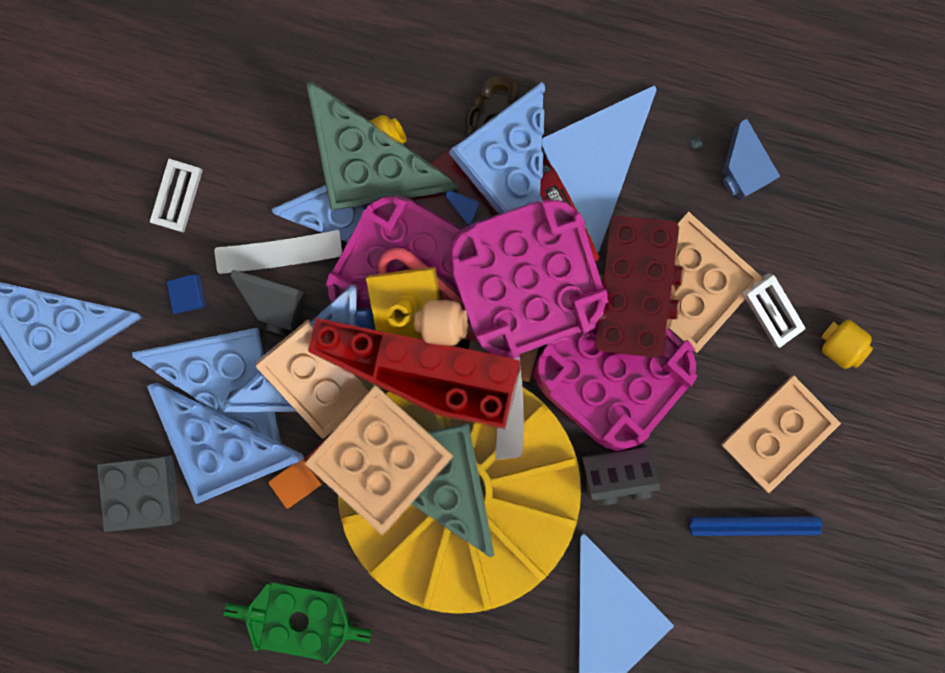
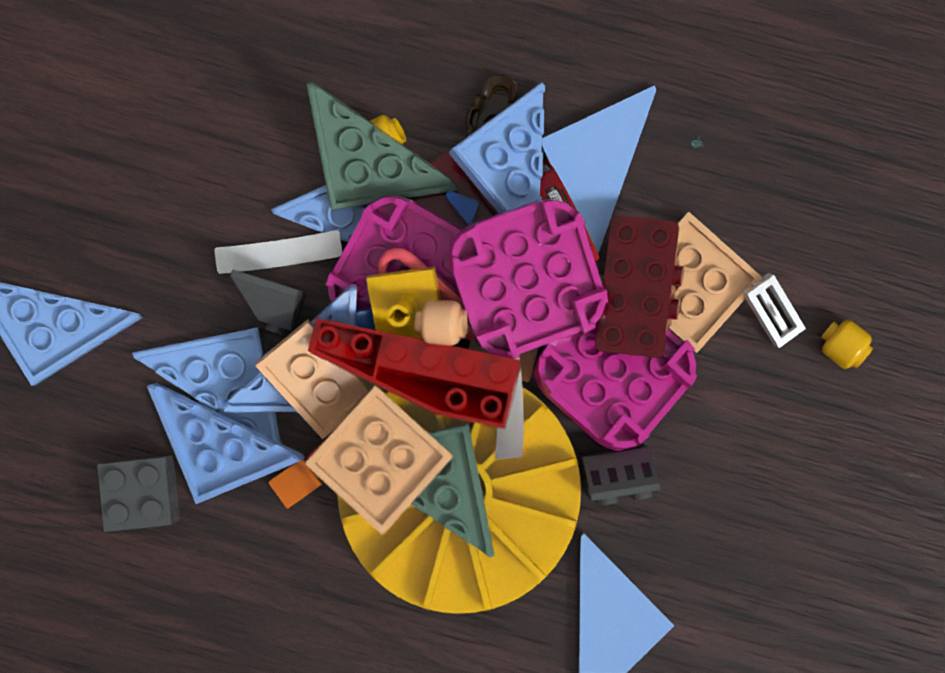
(163, 194): white tile -> none
(186, 294): blue slope -> none
(272, 630): green plate -> none
(747, 163): medium blue slope -> none
(755, 526): blue axle -> none
(780, 434): light nougat plate -> none

